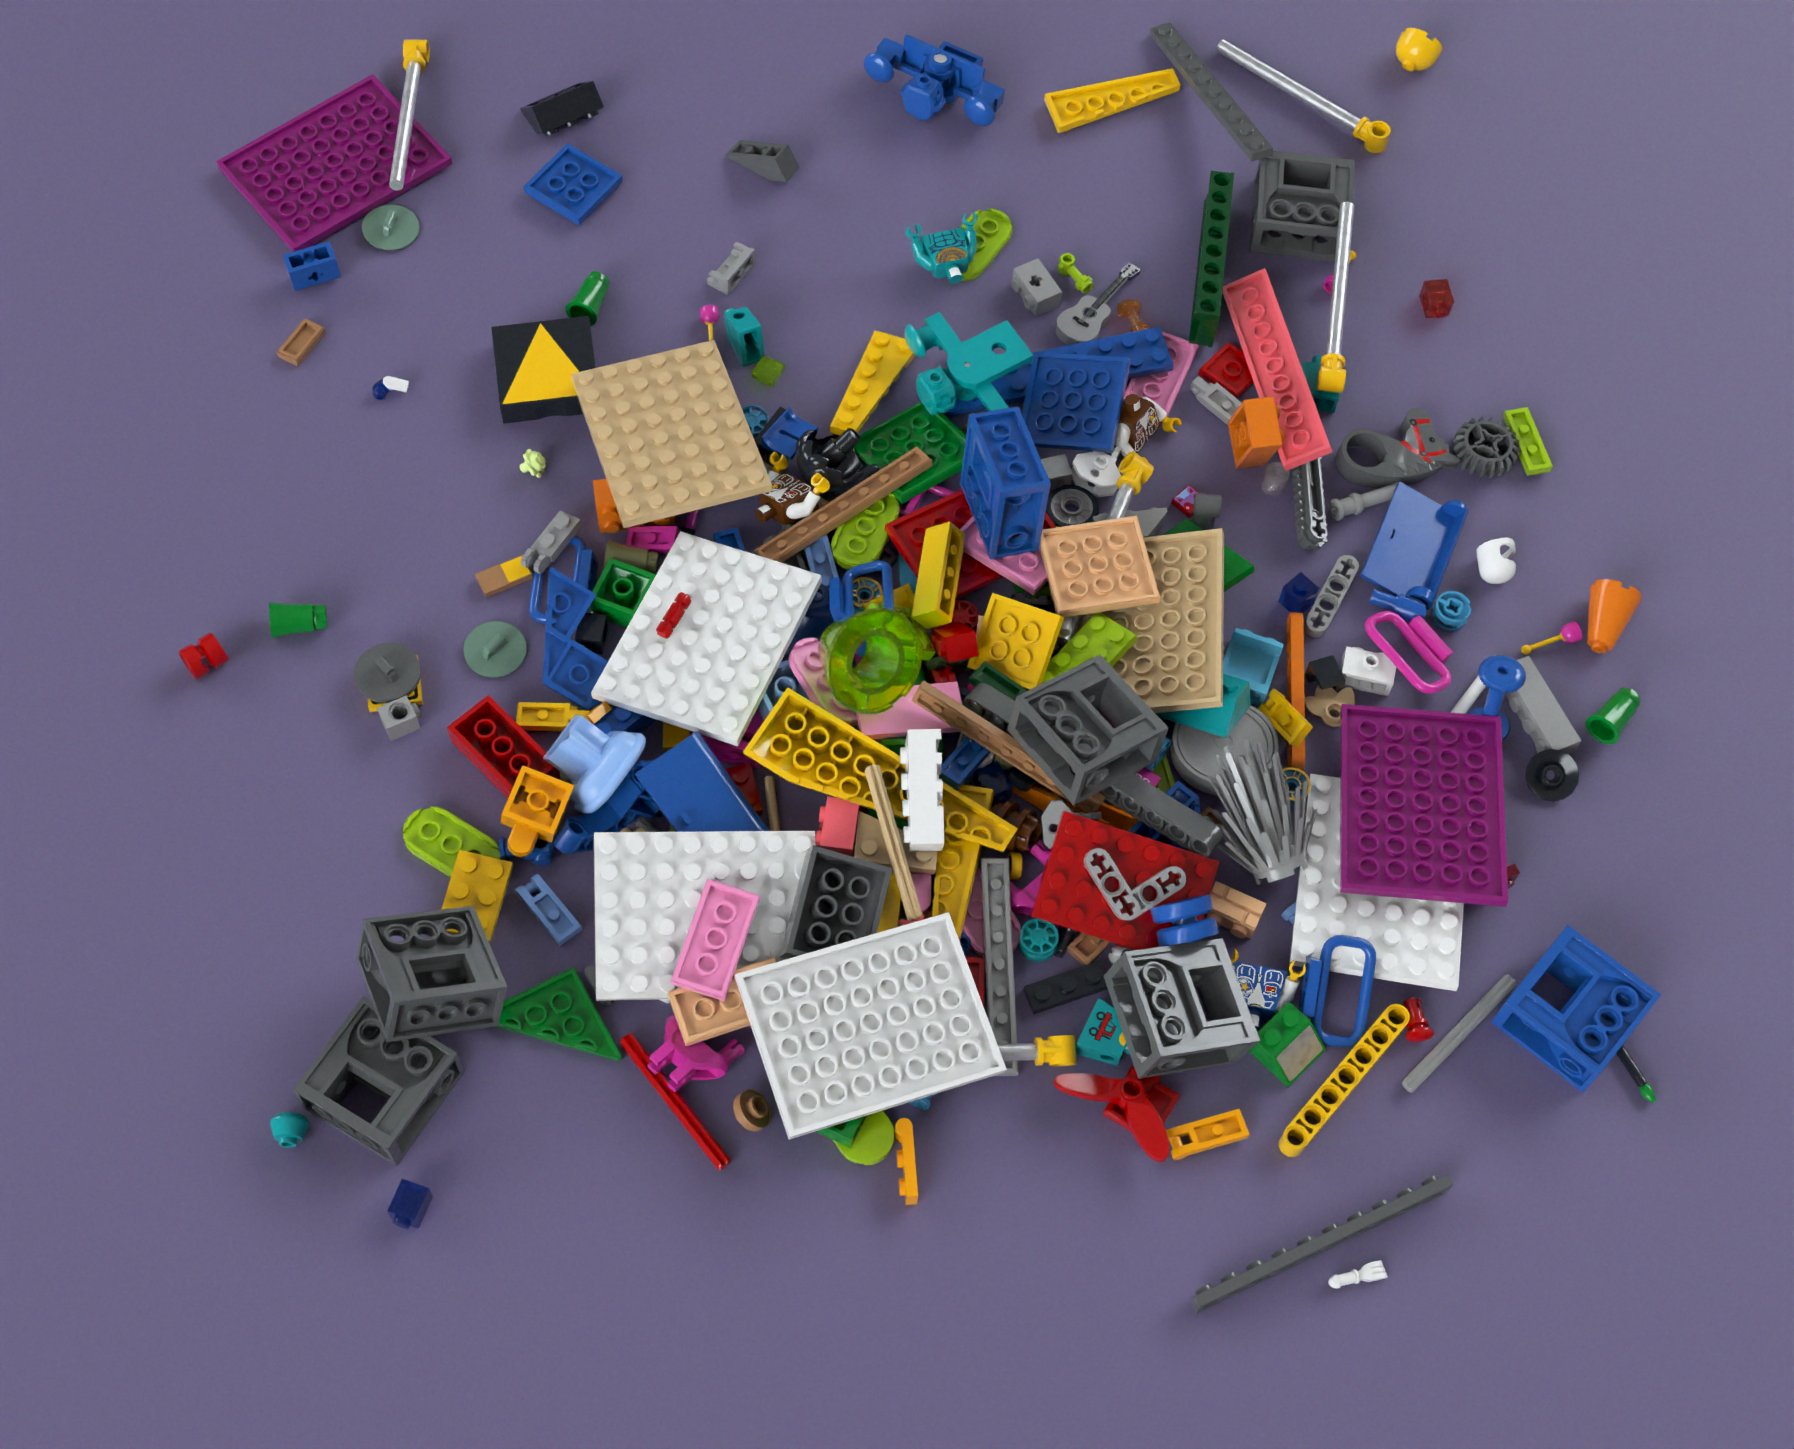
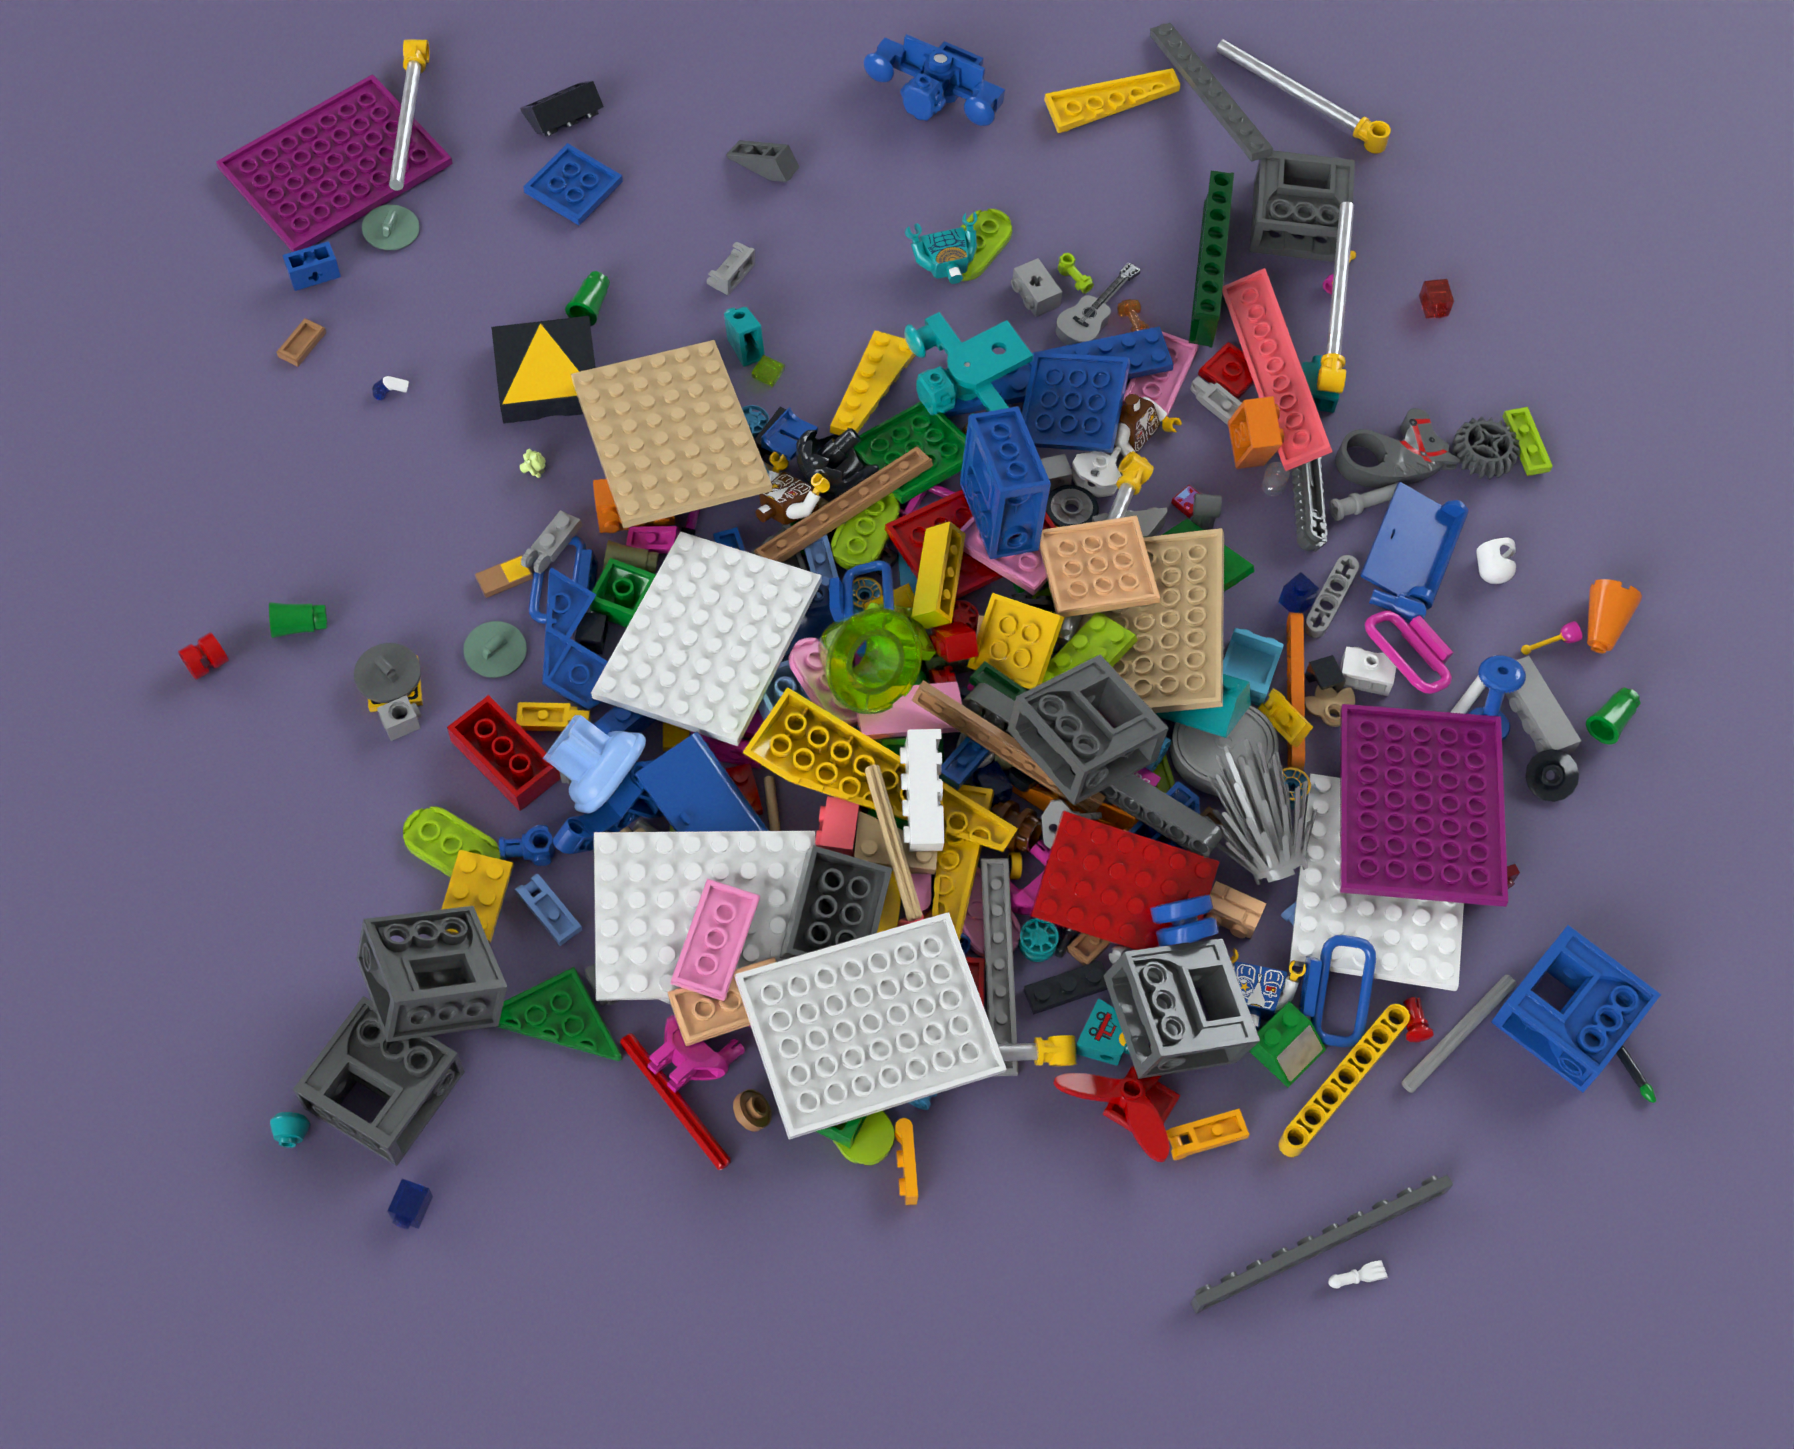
(534, 809): light orange brick -> none
(598, 712): light orange tile -> none
(673, 615): red axle -> none
(709, 316): dark pink hinge -> none
(1133, 895): light grey beam -> none
(1416, 50): yellow cylinder -> none
(1452, 610): dark azure wheel -> none

